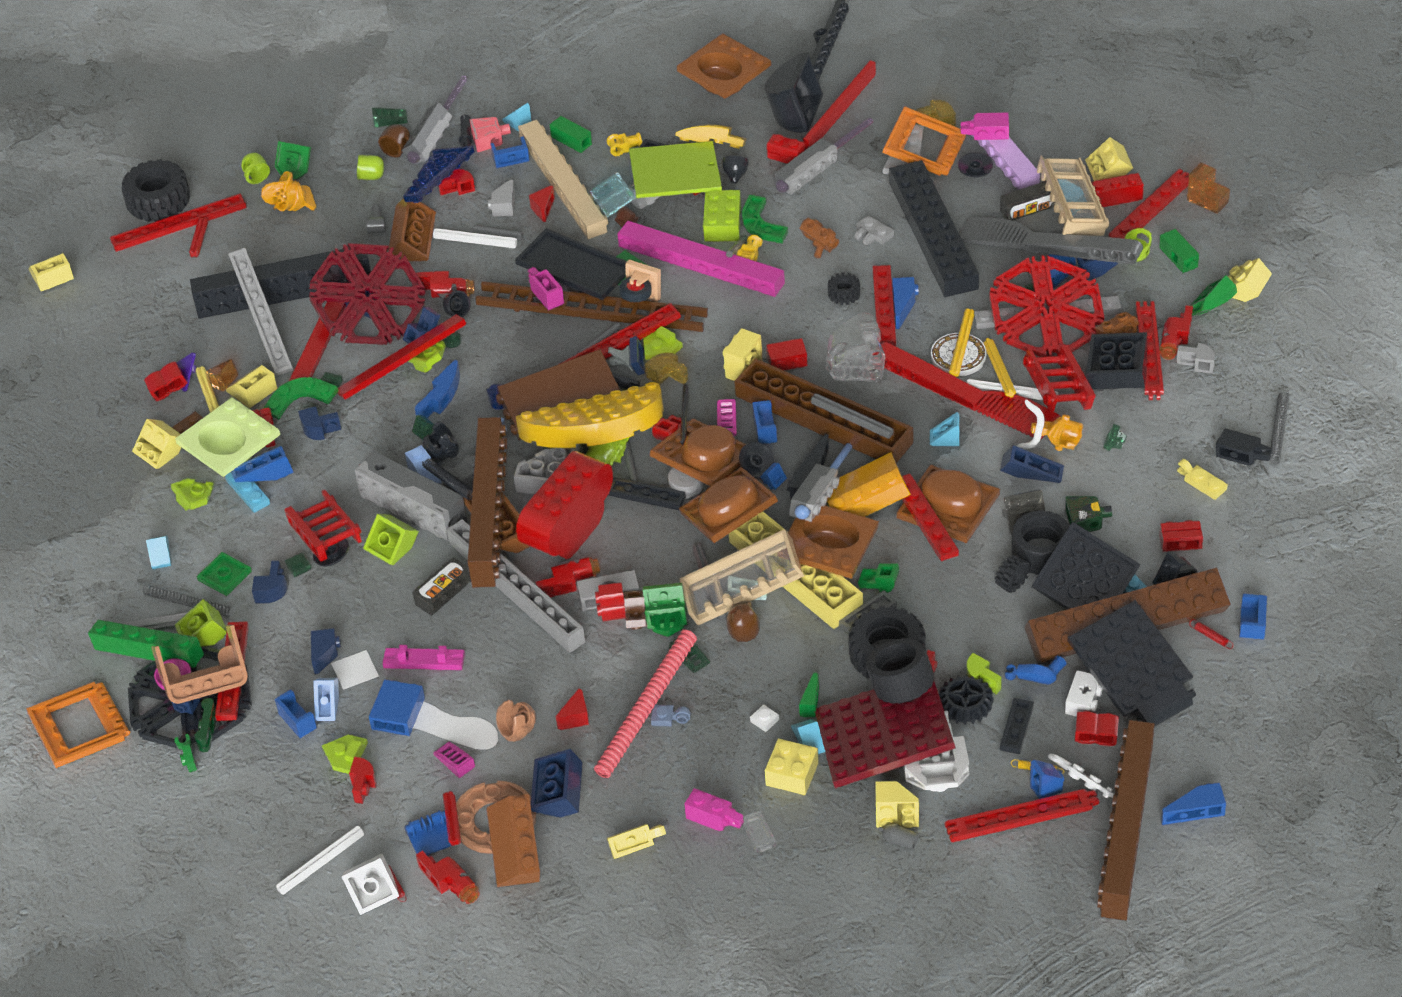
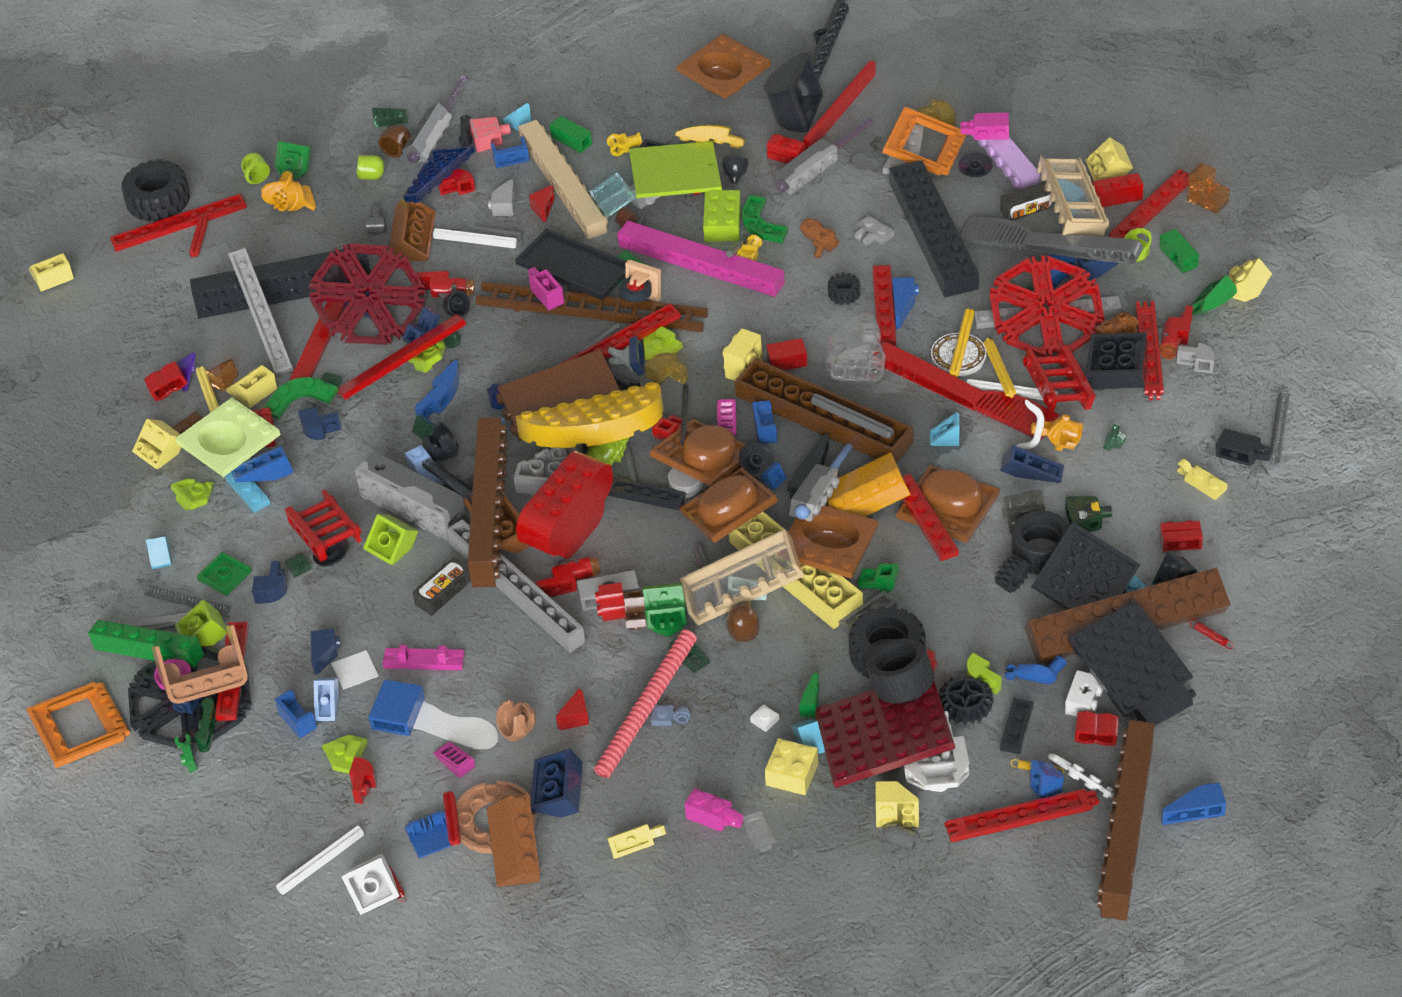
(449, 876): red plate -> none
(1253, 616): blue panel -> none

